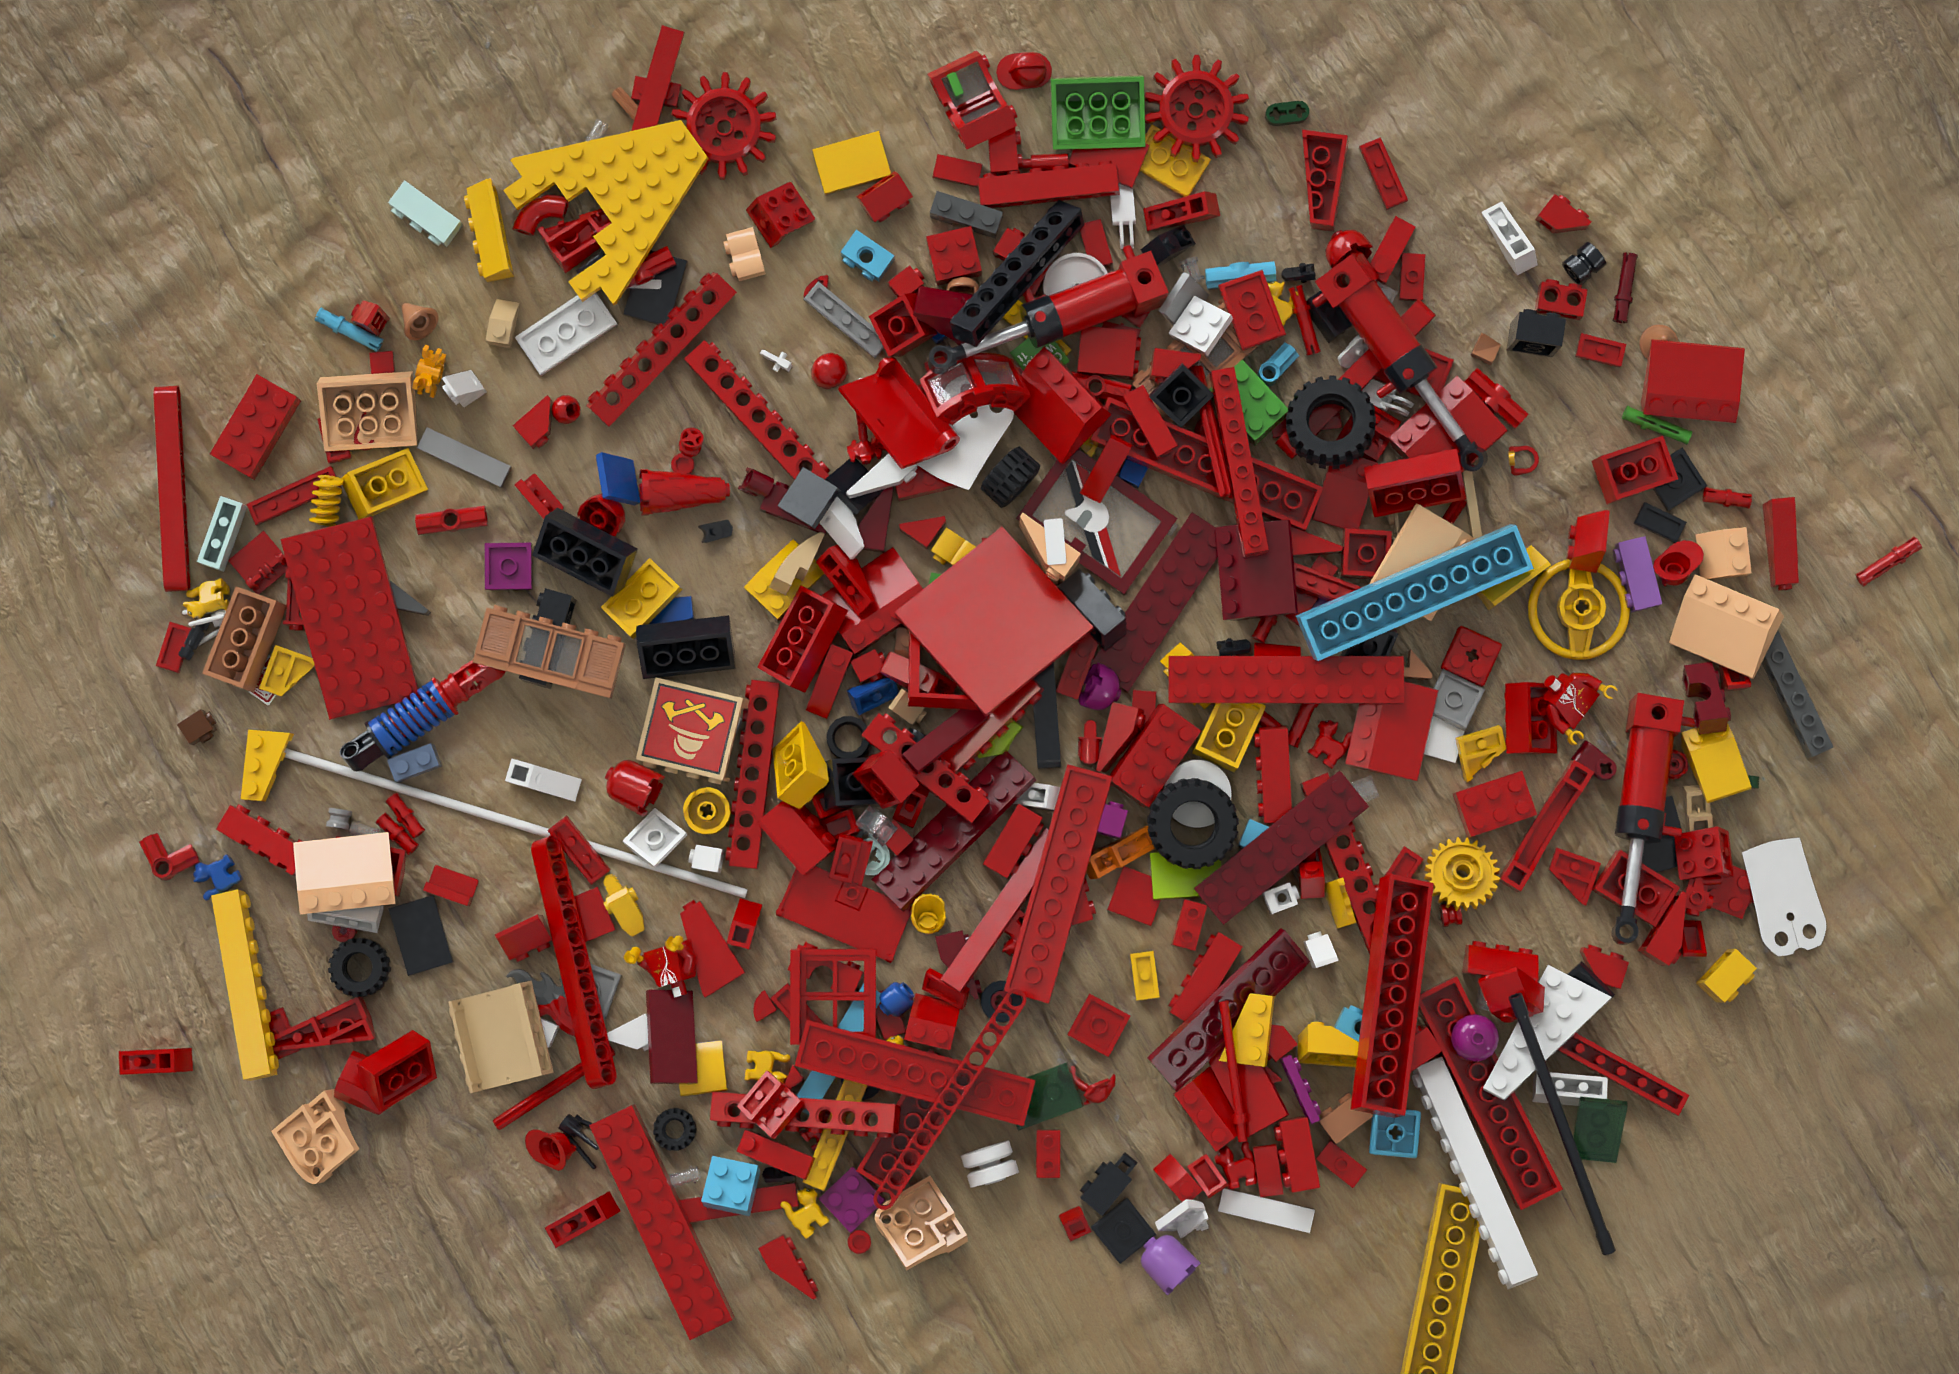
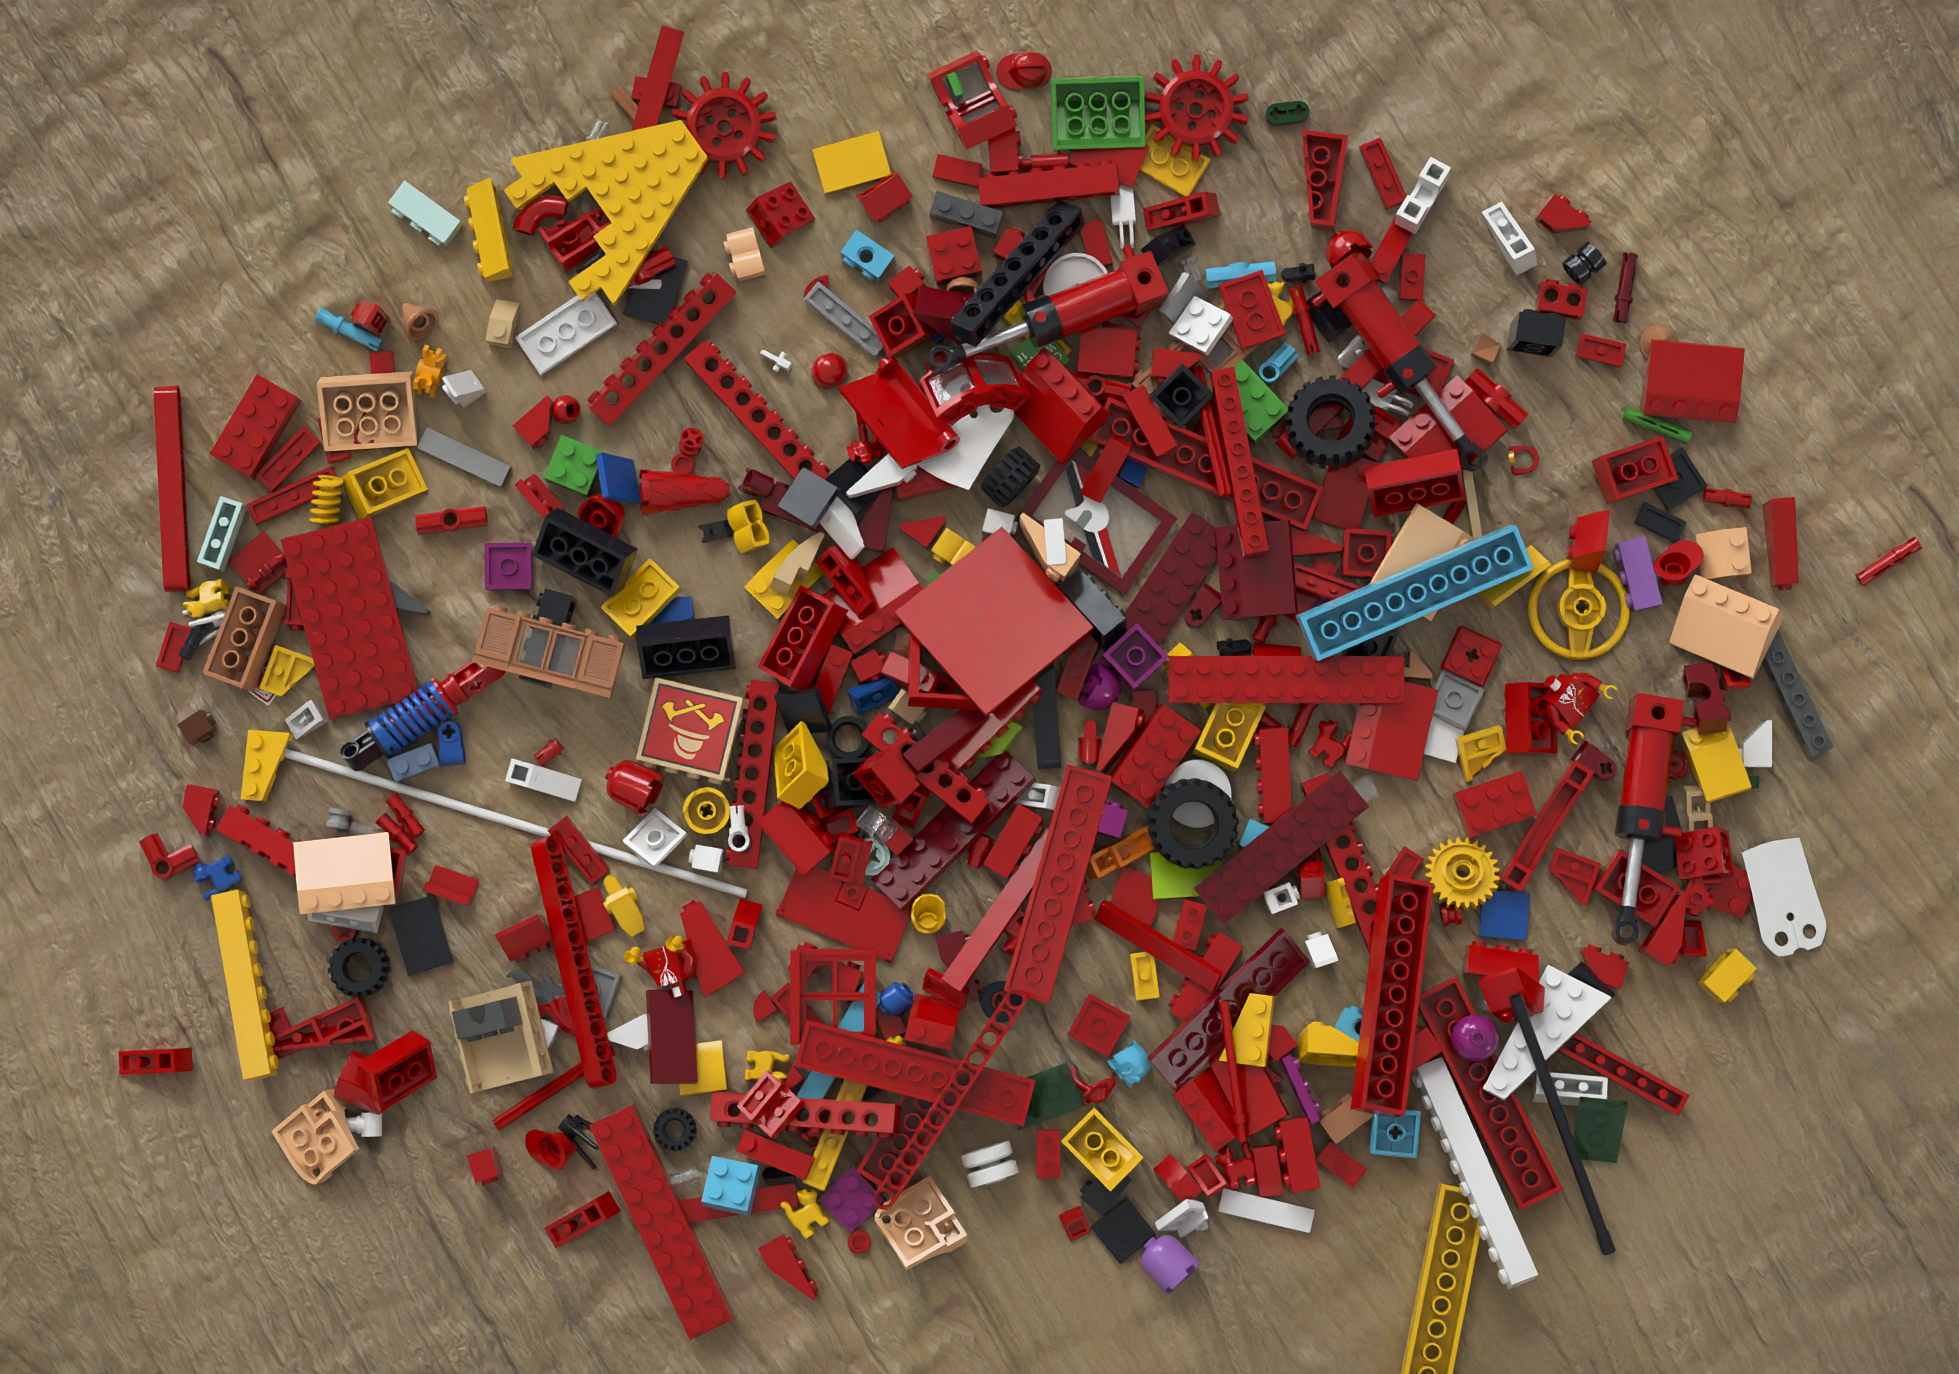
(200, 807): none -> red slope
(288, 459): none -> red plate
(306, 719): none -> white slope
(366, 1124): none -> white pin
(451, 749): none -> blue piece
(485, 1166): none -> red brick
(487, 1019): none -> dark grey arch
(548, 752): none -> red pin
(573, 466): none -> bright green brick
(738, 828): none -> white pin
(748, 527): none -> yellow brick
(804, 707): none -> black tile
(979, 851): none -> red cone
(996, 519): none -> white brick
(1102, 1149): none -> yellow slope
(1131, 1063): none -> medium azure helmet
(1135, 656): none -> magenta brick
(1158, 945): none -> red tile
(1204, 603): none -> dark red piece
(1423, 196): none -> white arch
(1505, 915): none -> blue tile
(1757, 747): none -> white slope

